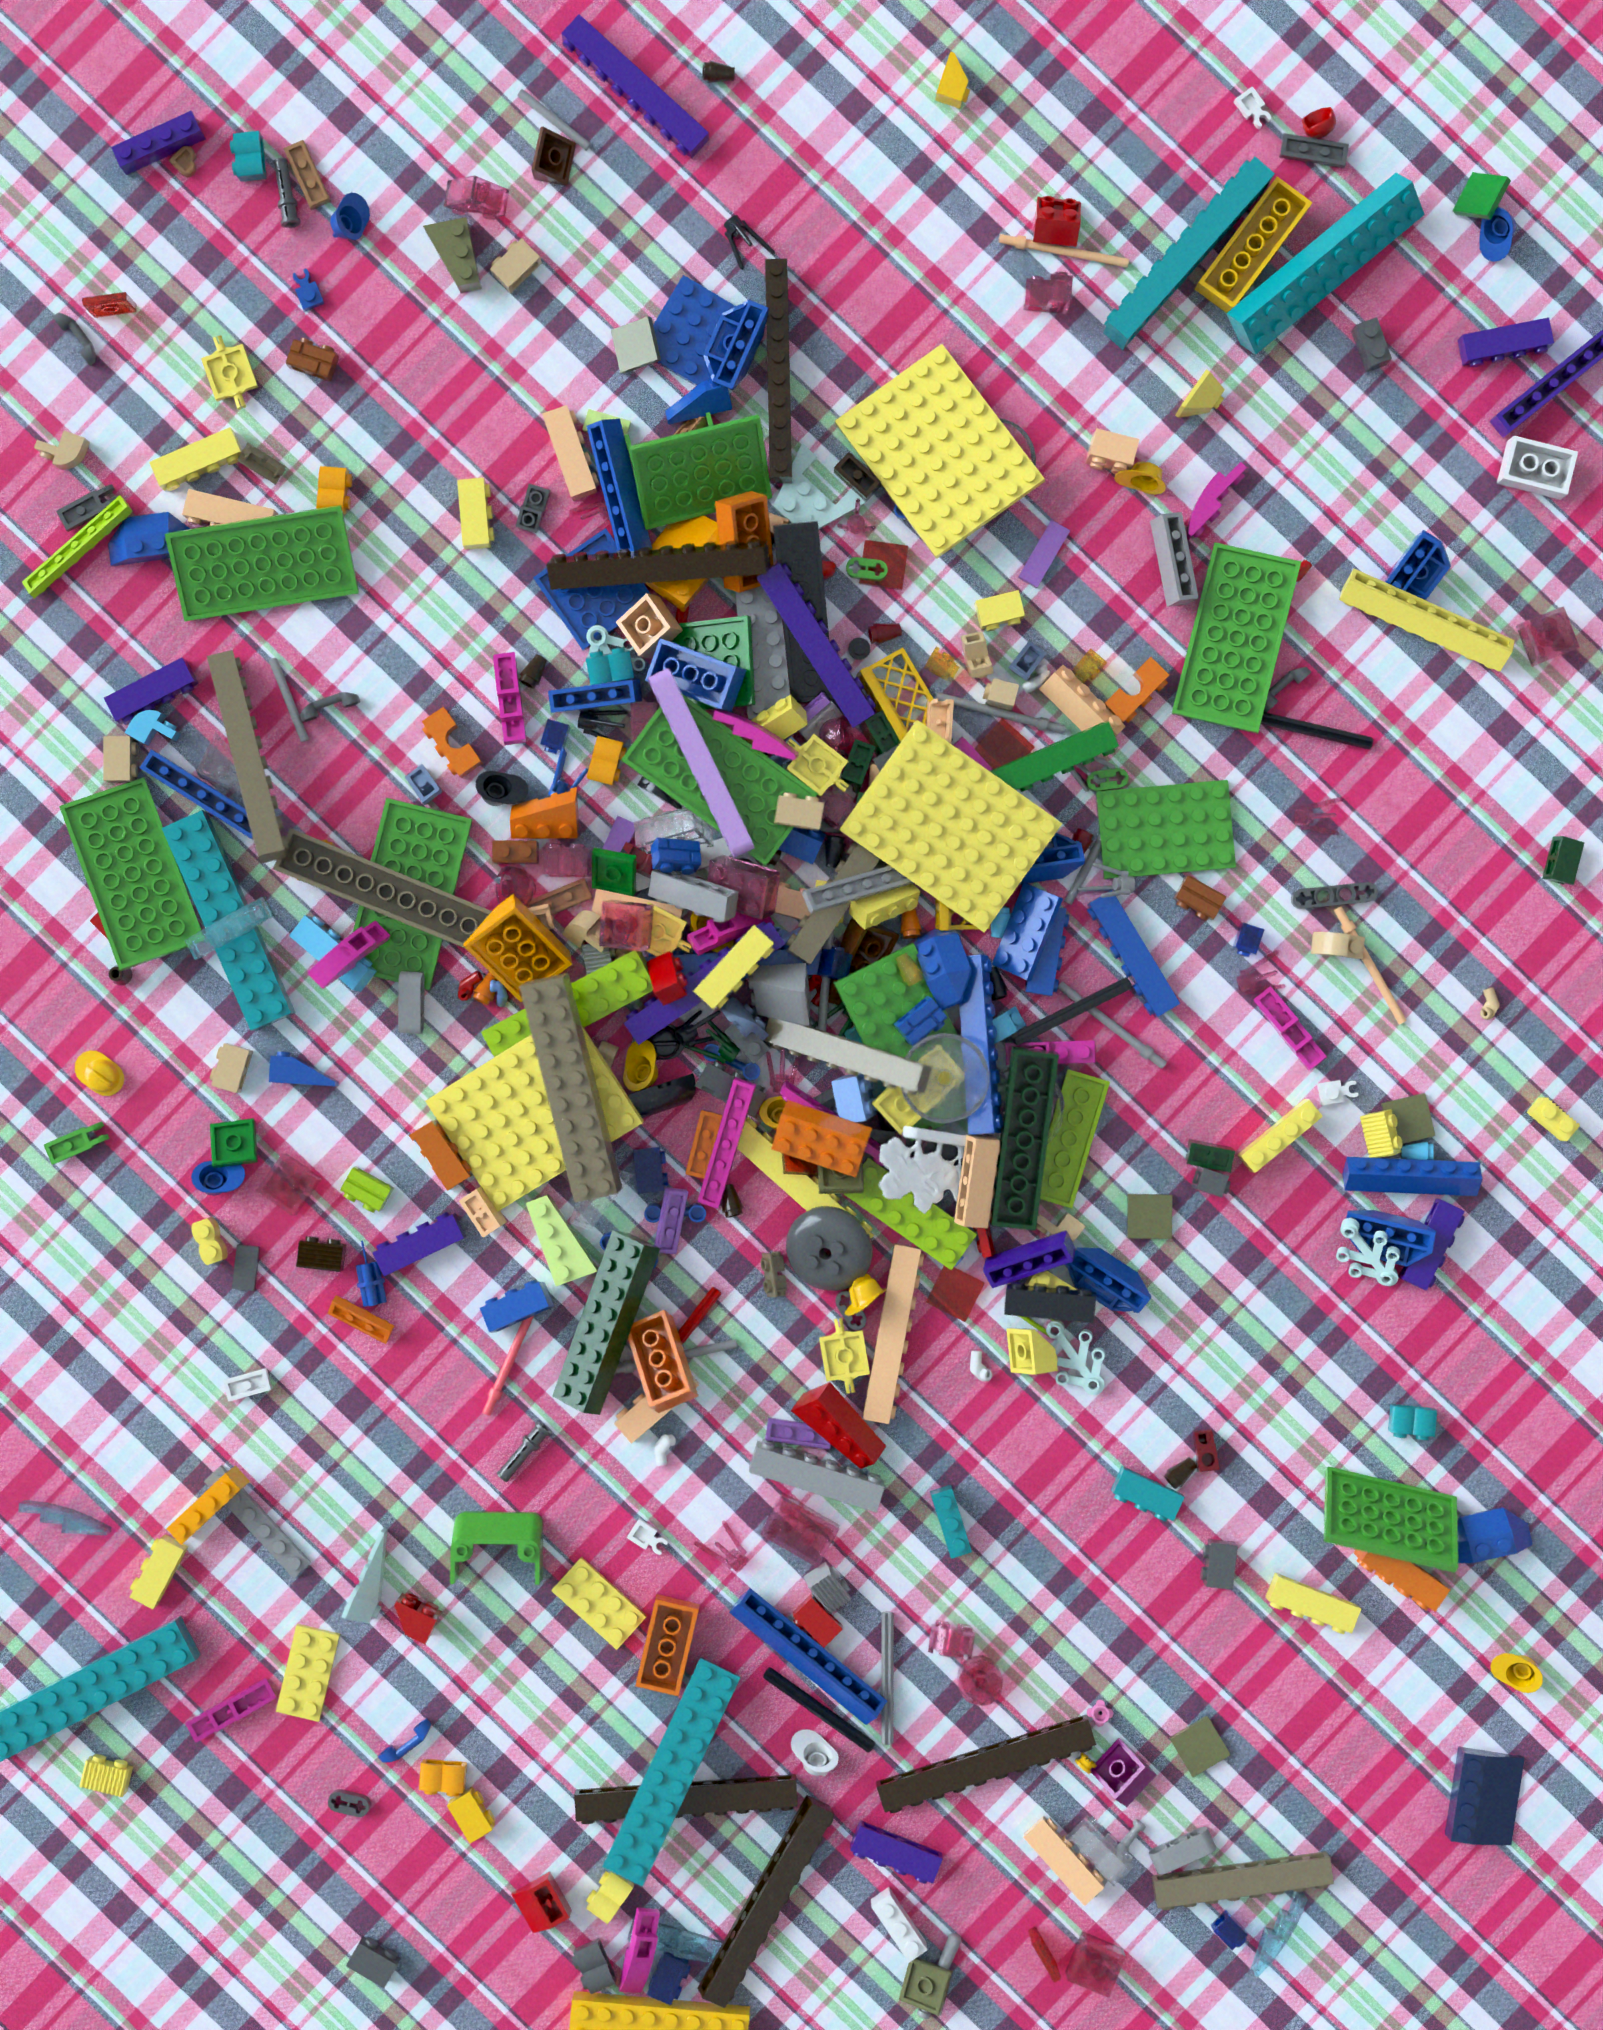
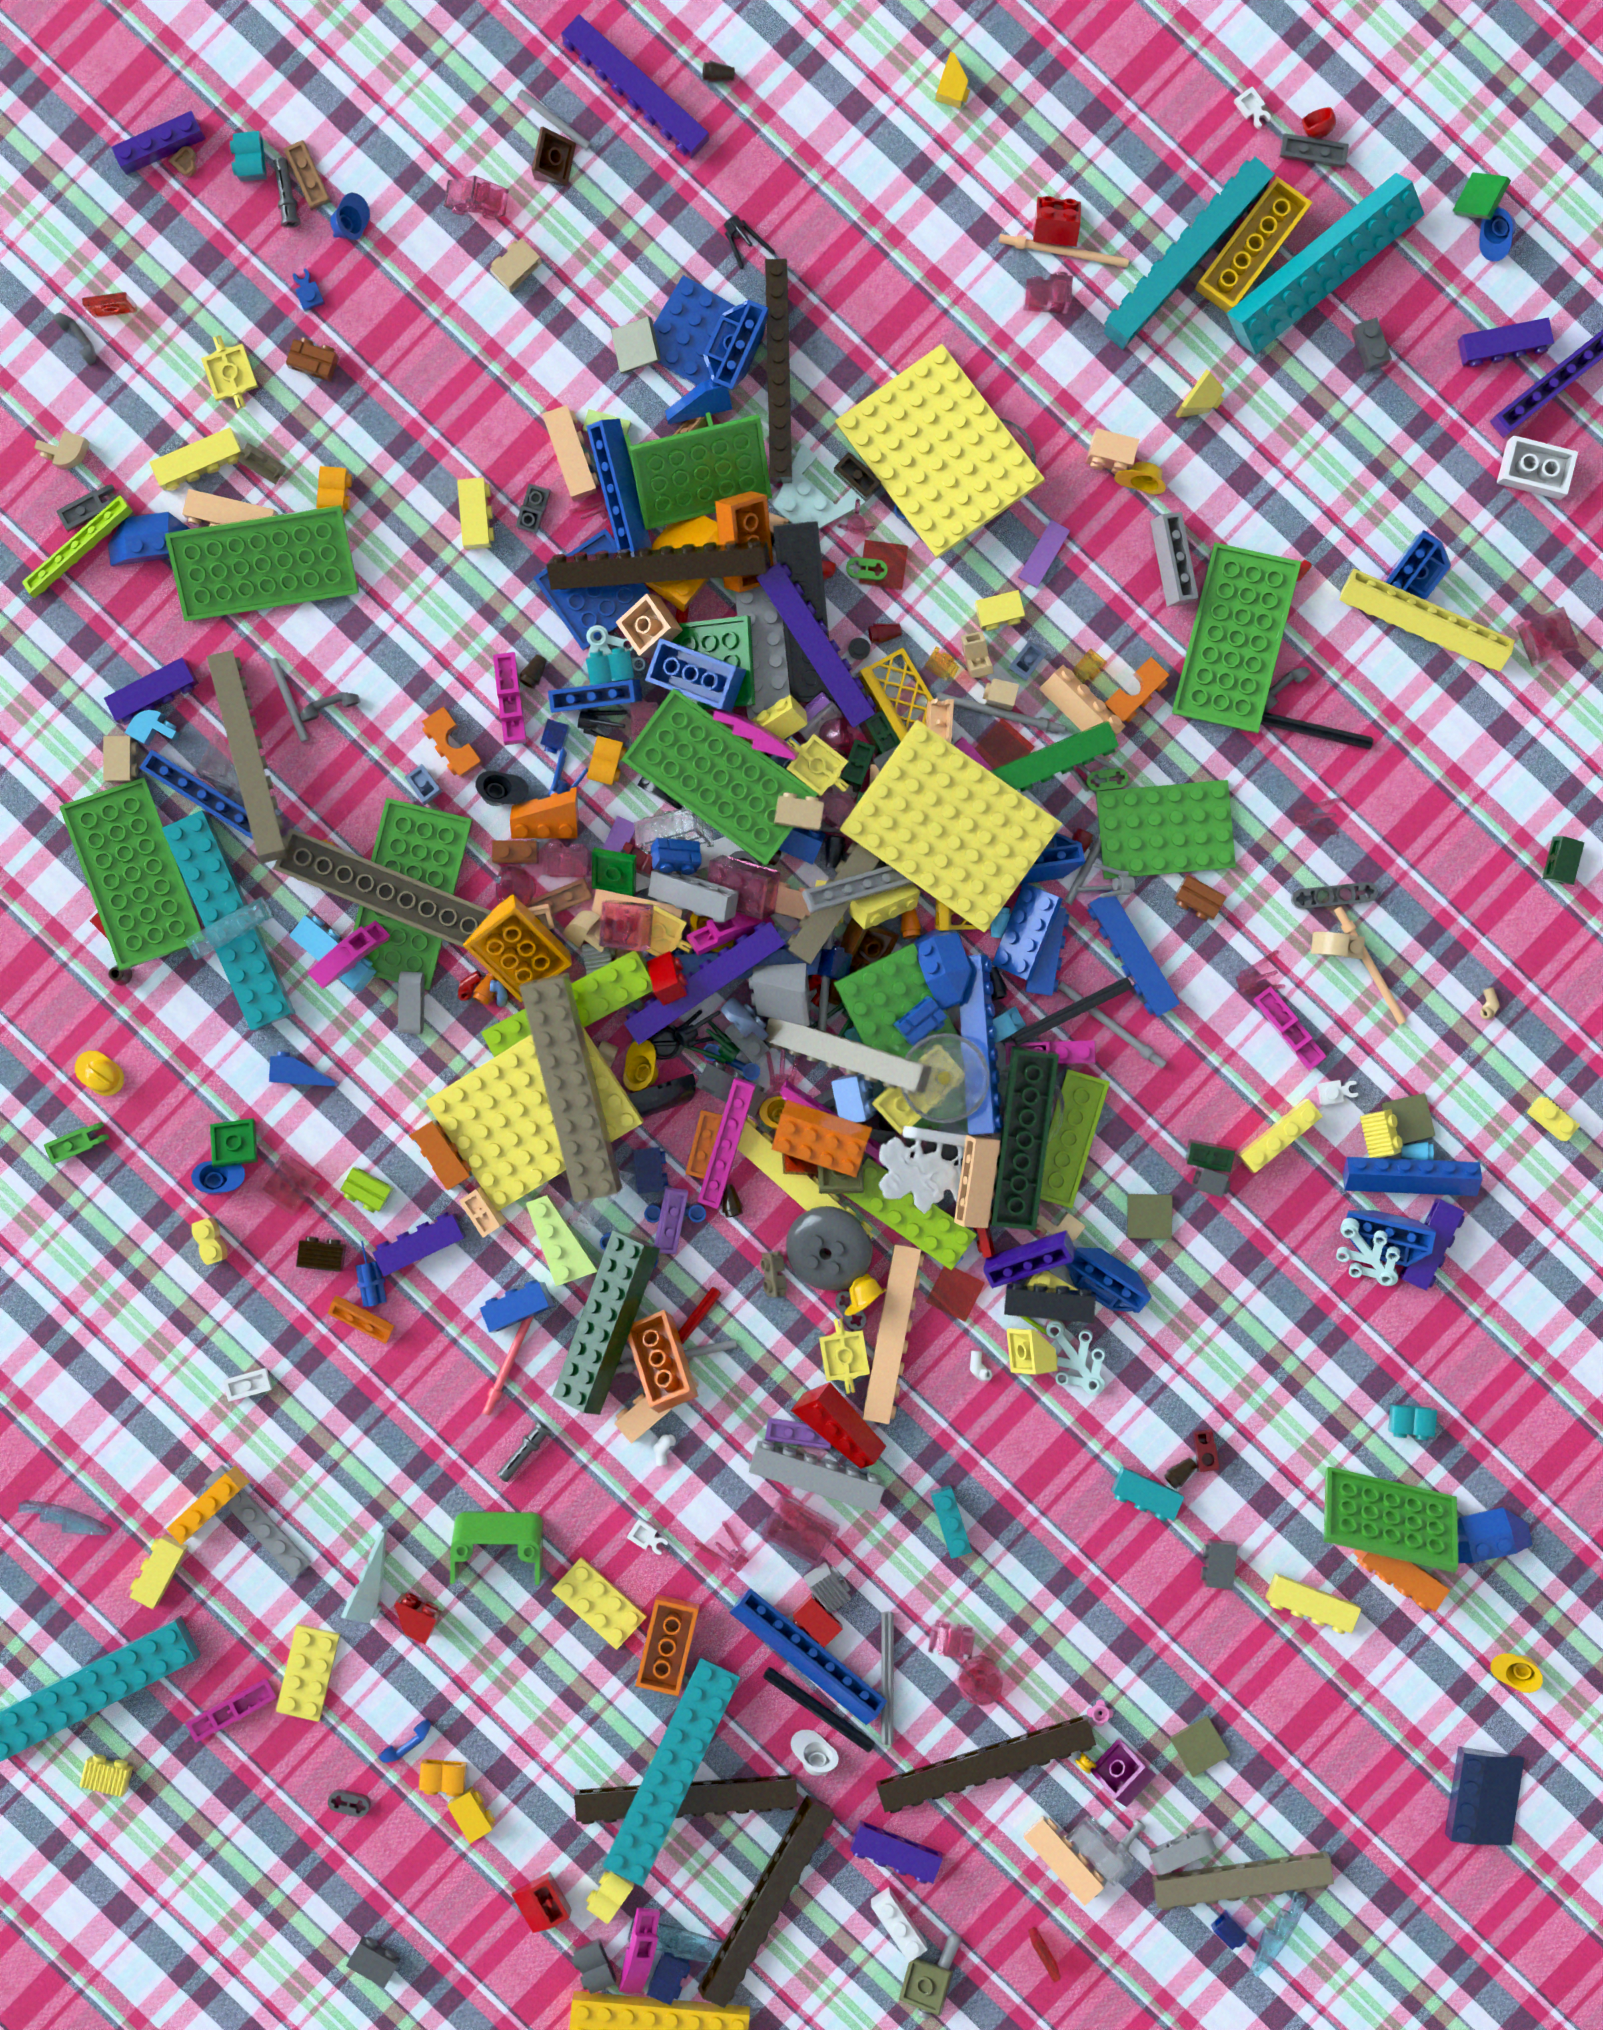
(231, 1067): tan brick -> none
(246, 1267): dark grey tile -> none
(456, 249): olive wedge -> none
(701, 763): lavender beam -> none
(734, 967): light yellow brick -> none
(909, 969): clear yellow cone -> none
(1038, 681): white arm -> none
(1095, 1964): clear pink brick -> none
(1207, 504): dark pink slope -> none
(1247, 939): clear blue brick -> none

